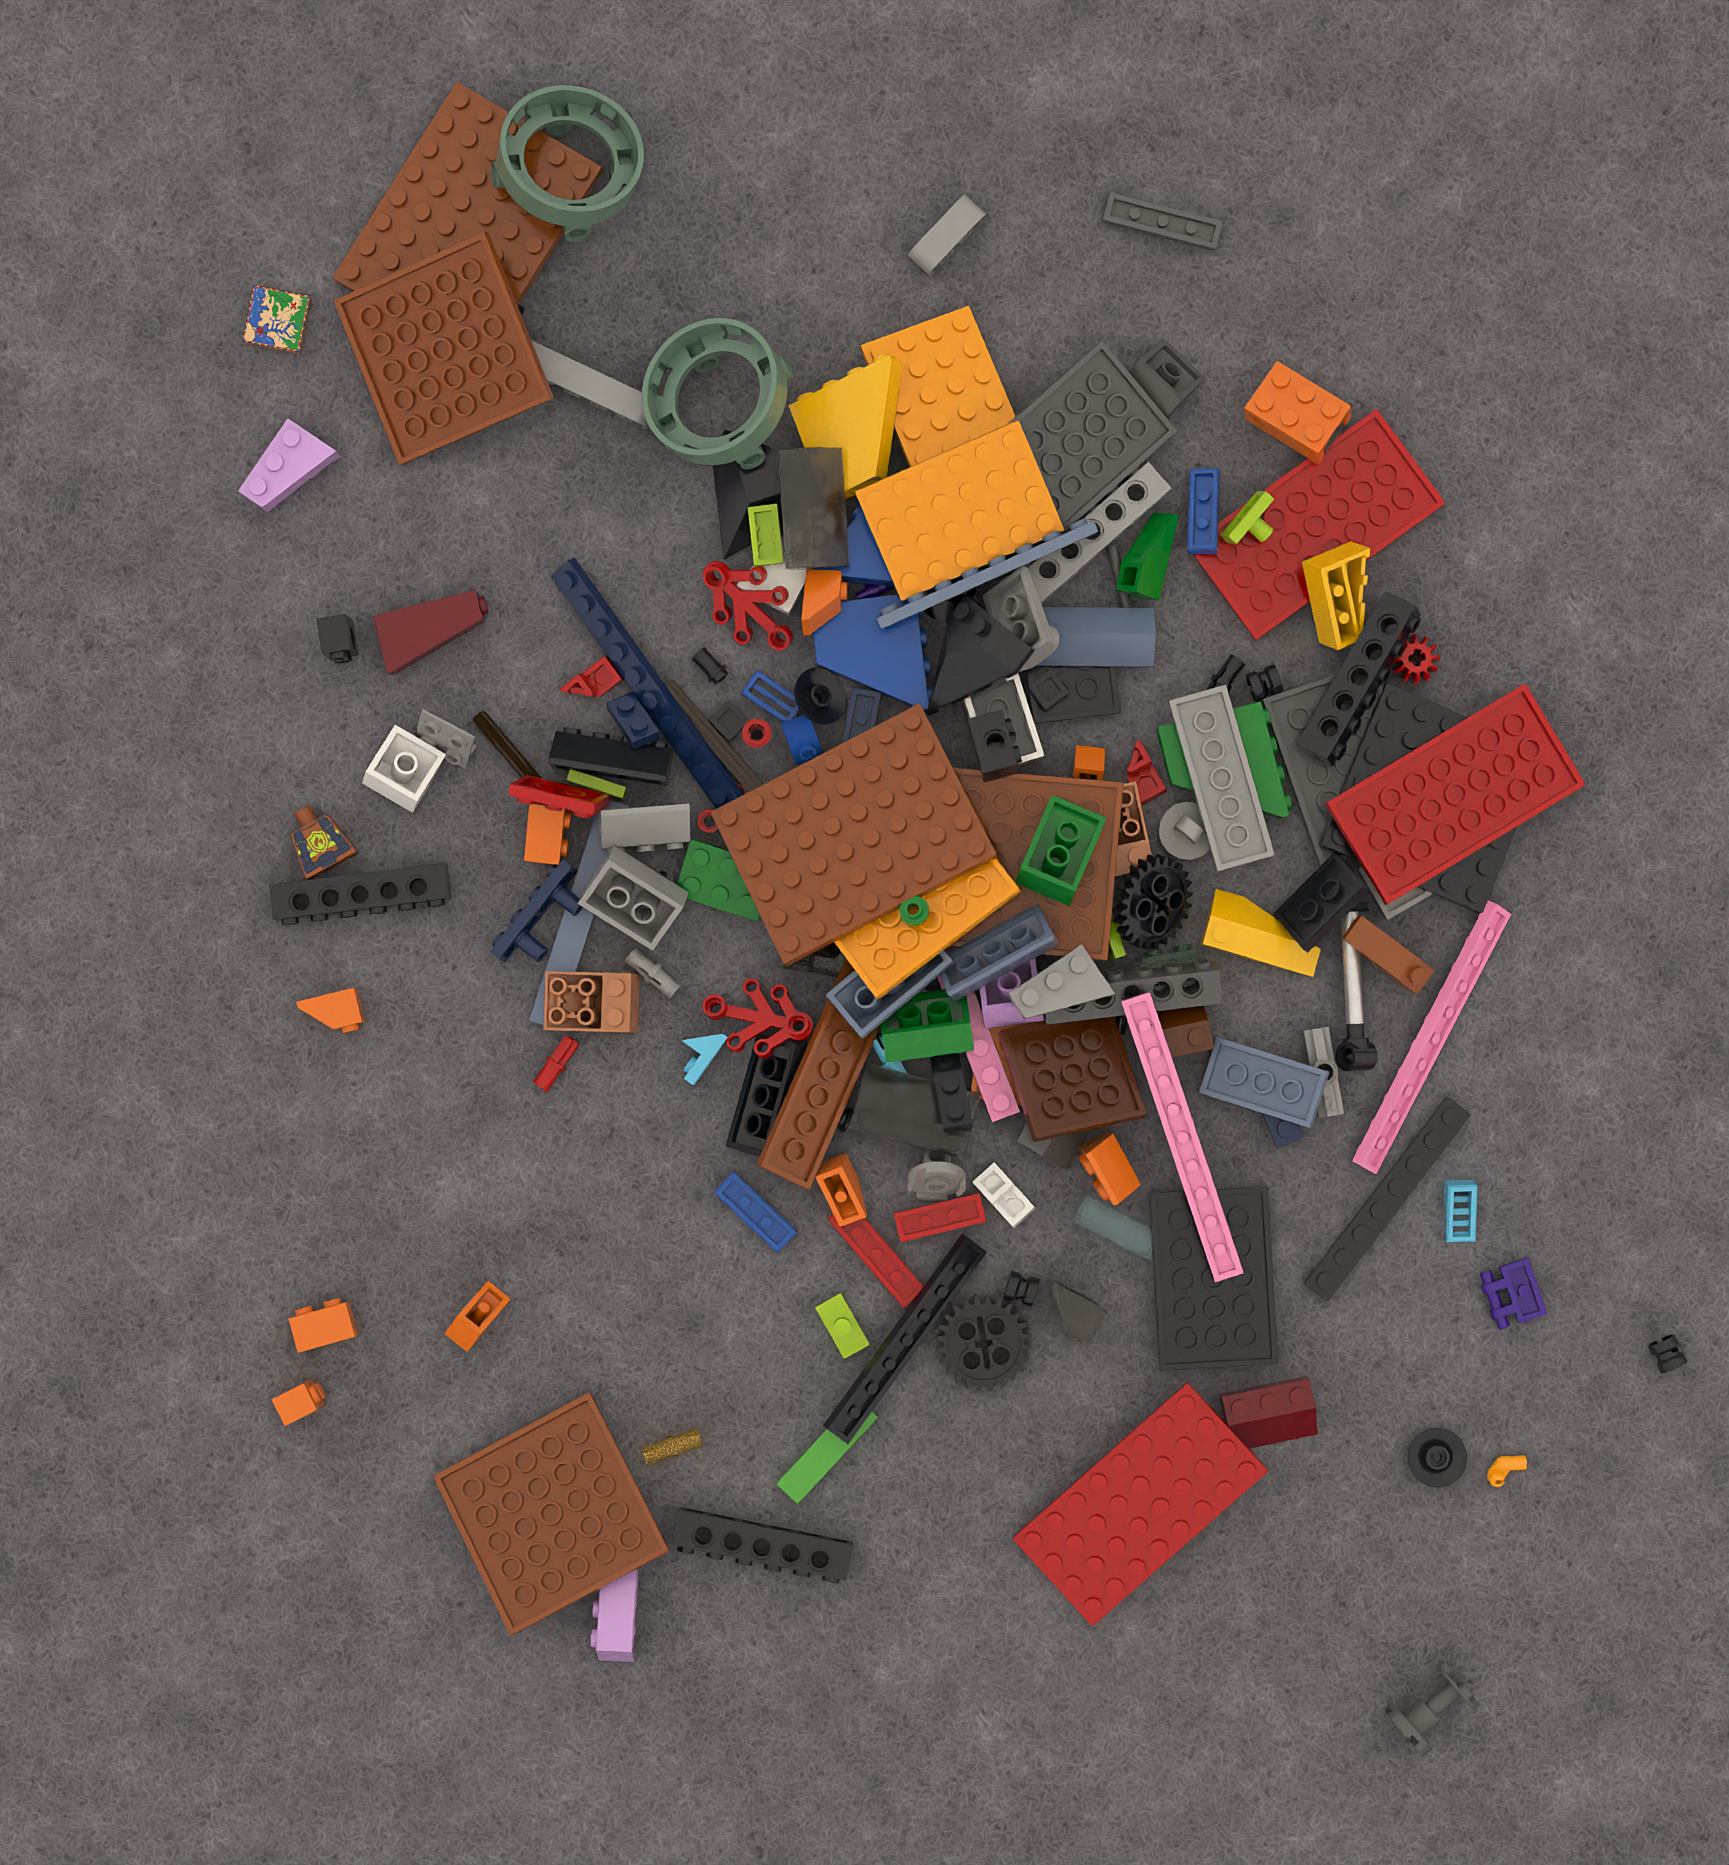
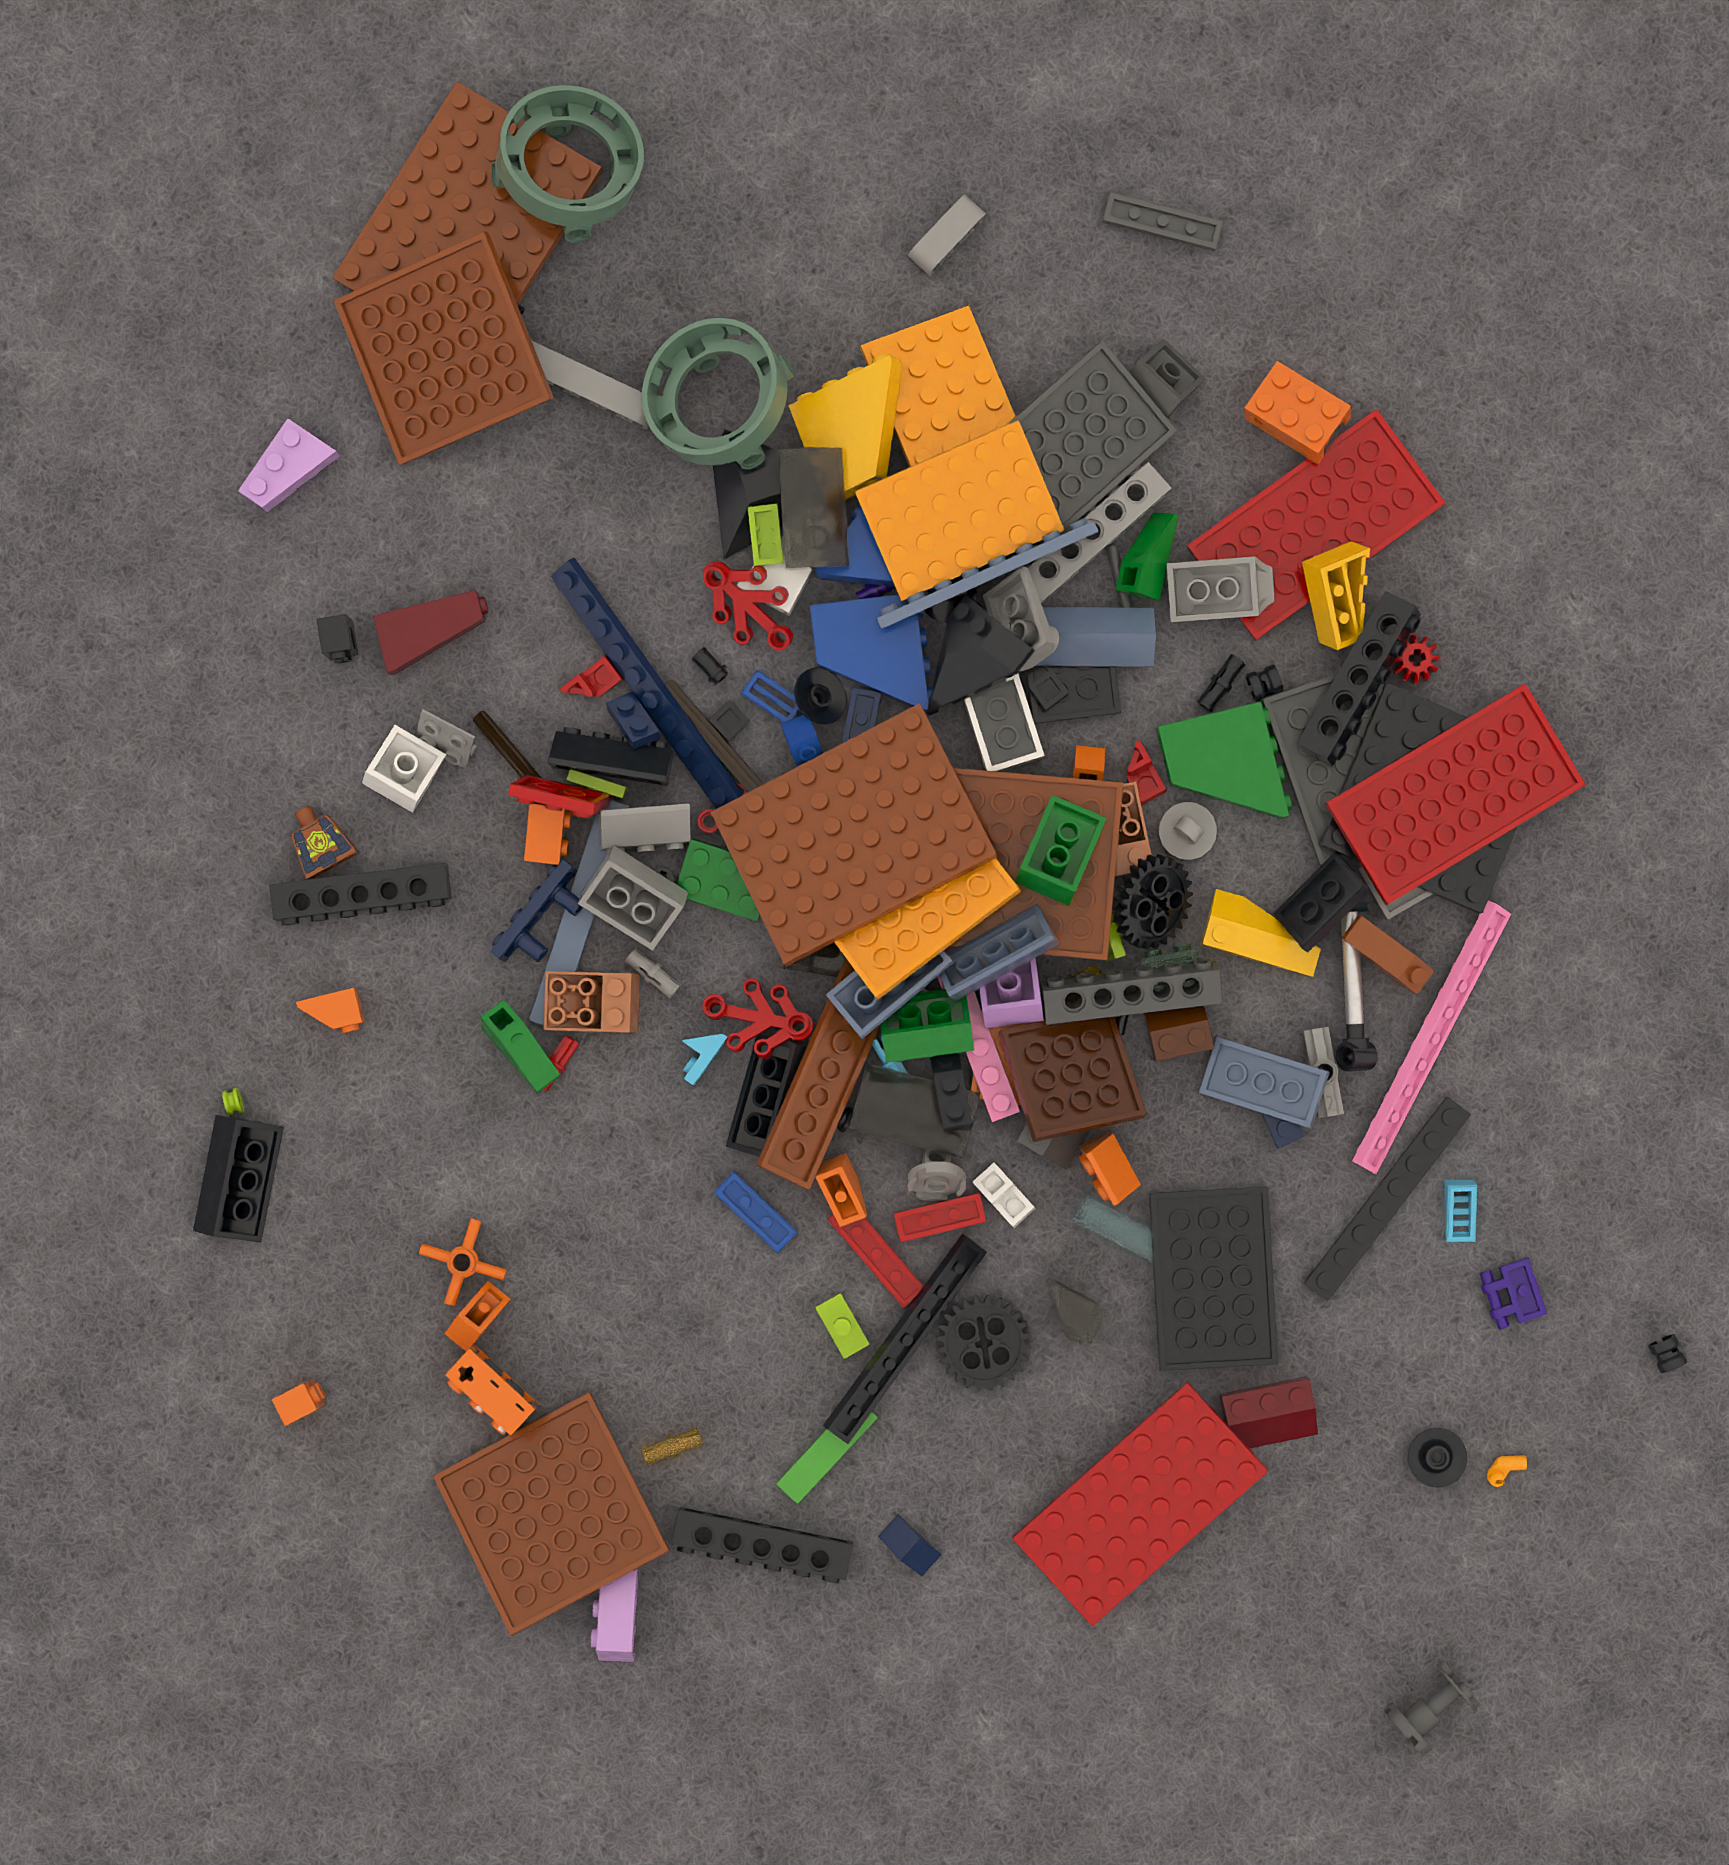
(233, 1101): none -> lime bush
(238, 1179): none -> black slope
(276, 319): tile -> none
(323, 1326): orange brick -> none
(475, 1265): none -> orange bar
(491, 1391): none -> orange piece
(519, 1046): none -> green slope
(753, 725): red cone -> none
(822, 598): orange slope -> none
(909, 1545): none -> dark blue slope
(918, 918): green plate -> none
(990, 728): black brick -> none
(1019, 1287): black wheel -> none
(1063, 984): light grey wing -> none
(1182, 1136): bright pink plate -> none
(1203, 511): blue tile -> none
(1219, 588): none -> light grey slope
(1221, 778): light grey plate -> none
(1249, 520): lime tile -> none

